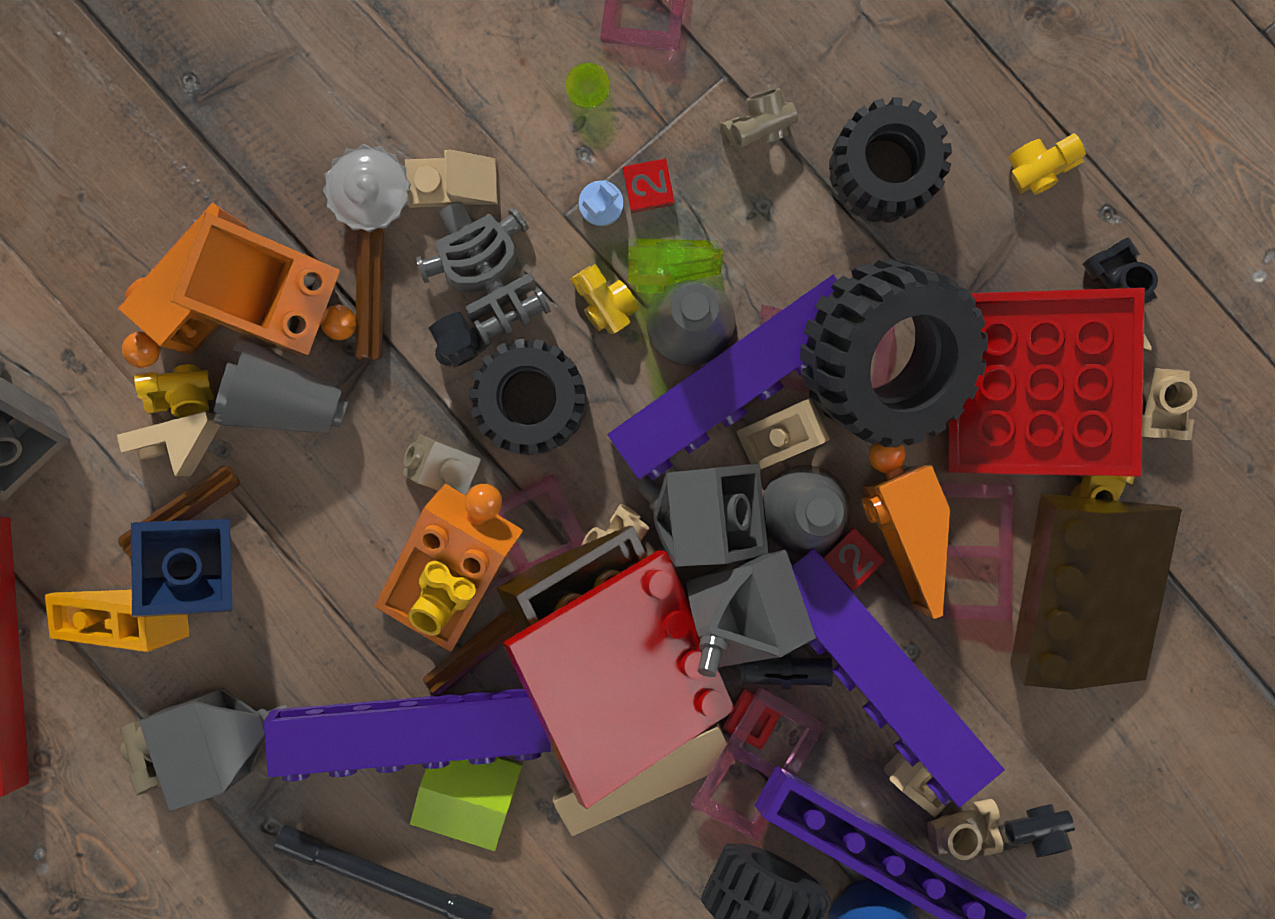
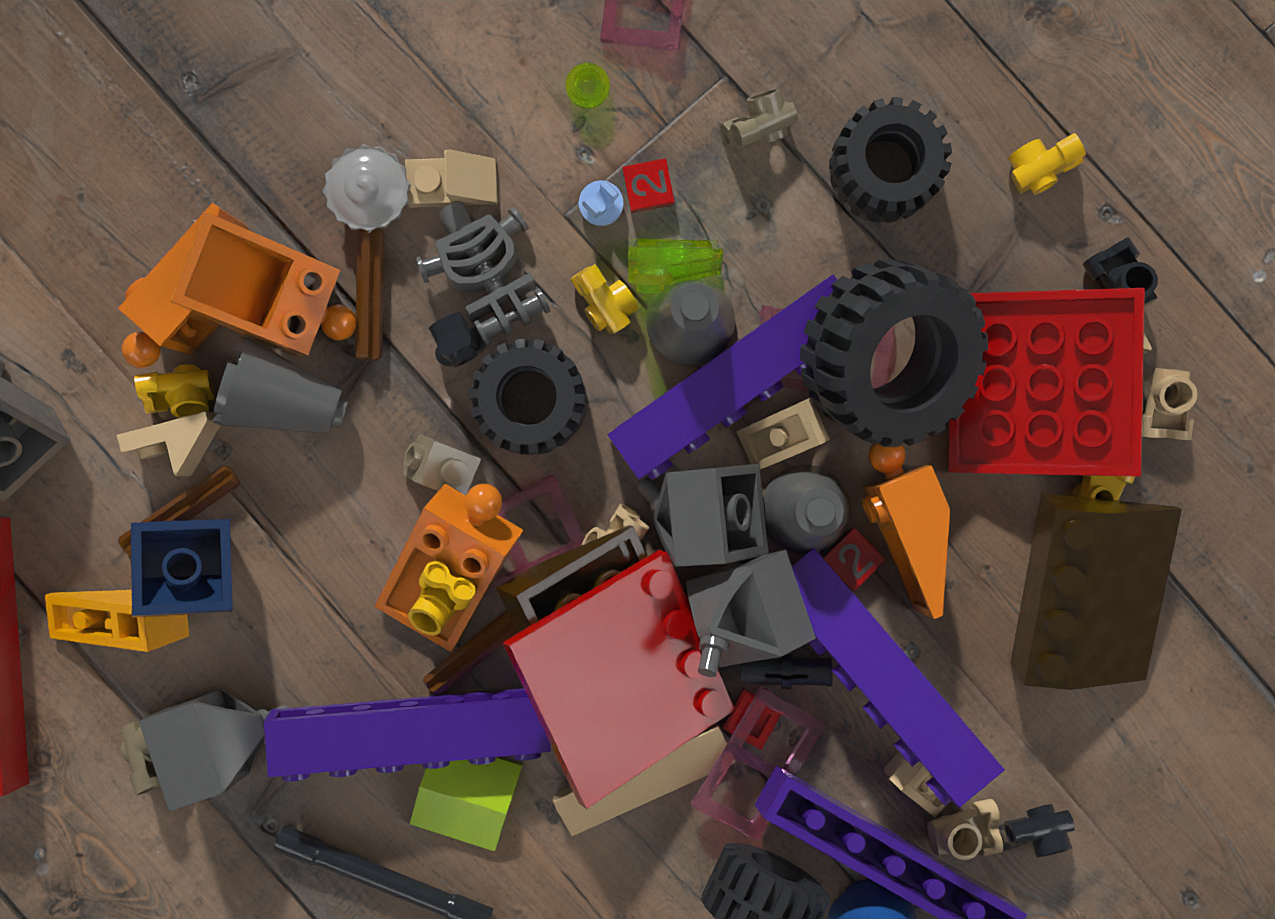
(1004, 552): clear pink window -> none

